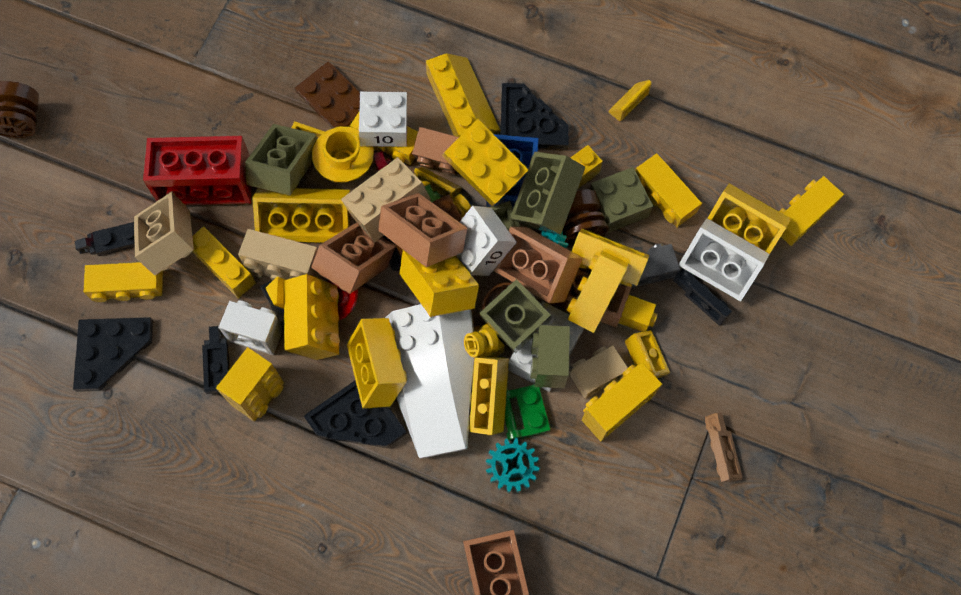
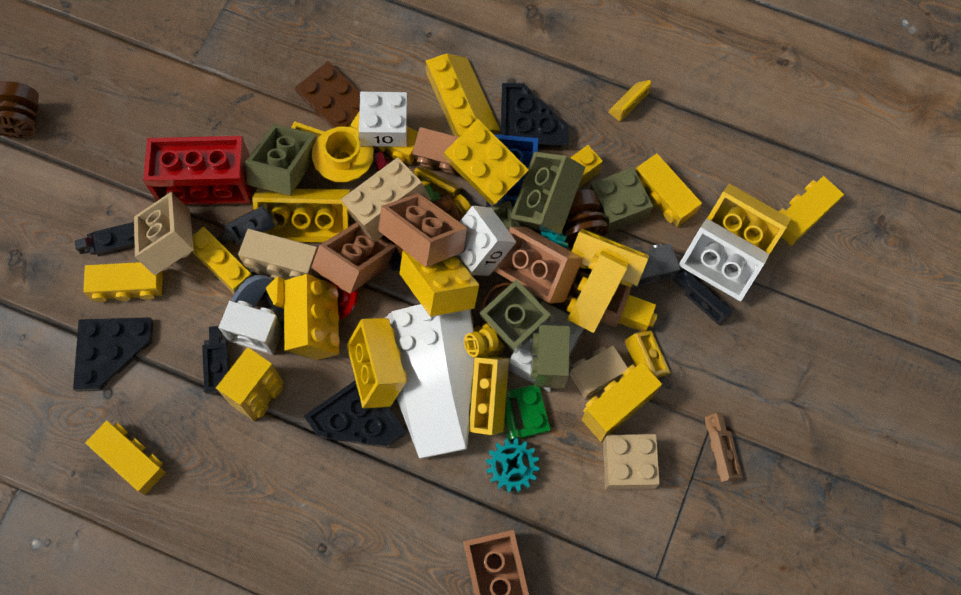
(126, 456): none -> yellow brick
(252, 289): none -> sand blue brick
(259, 219): none -> black hinge
(630, 462): none -> tan brick

